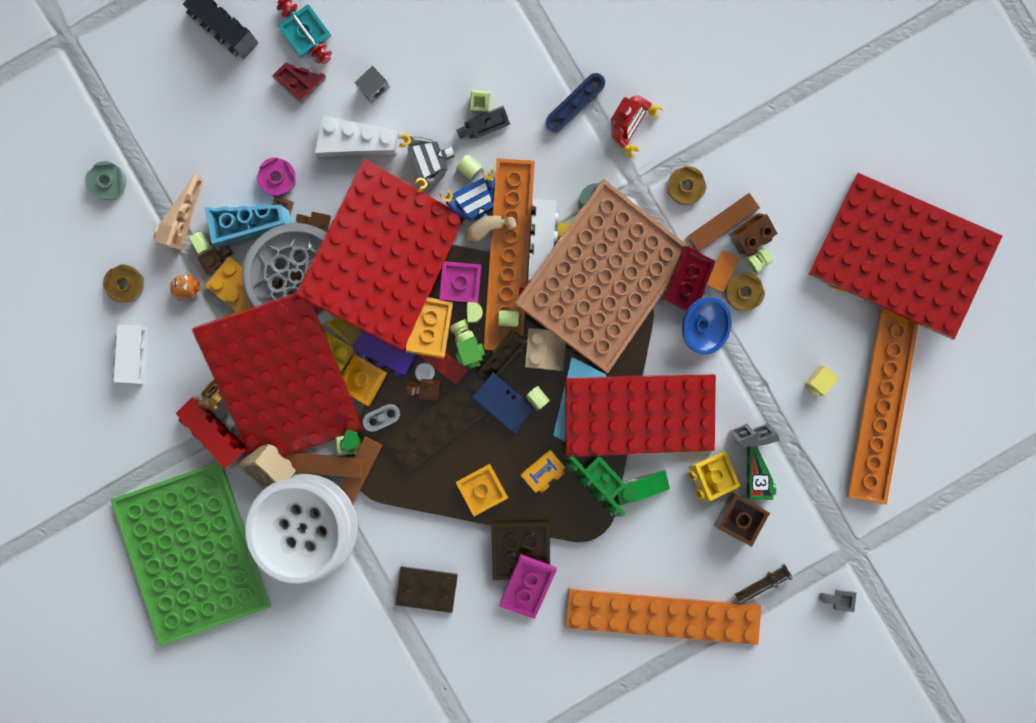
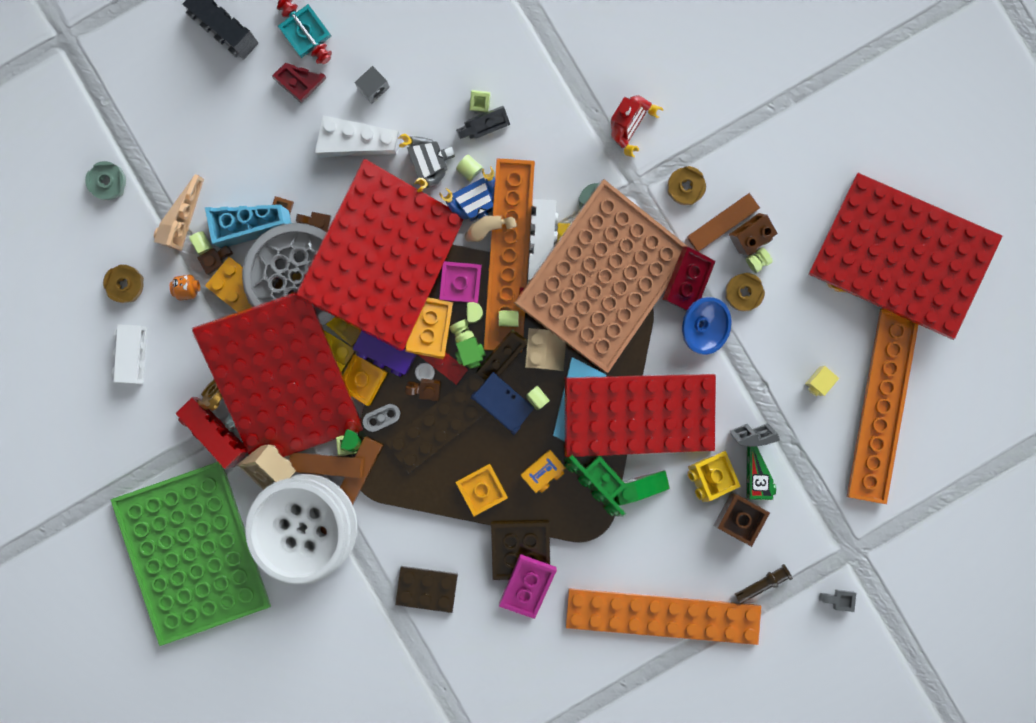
(279, 166): dark pink plate -> none
(575, 102): dark blue plate -> none
(722, 271): orange tile -> none

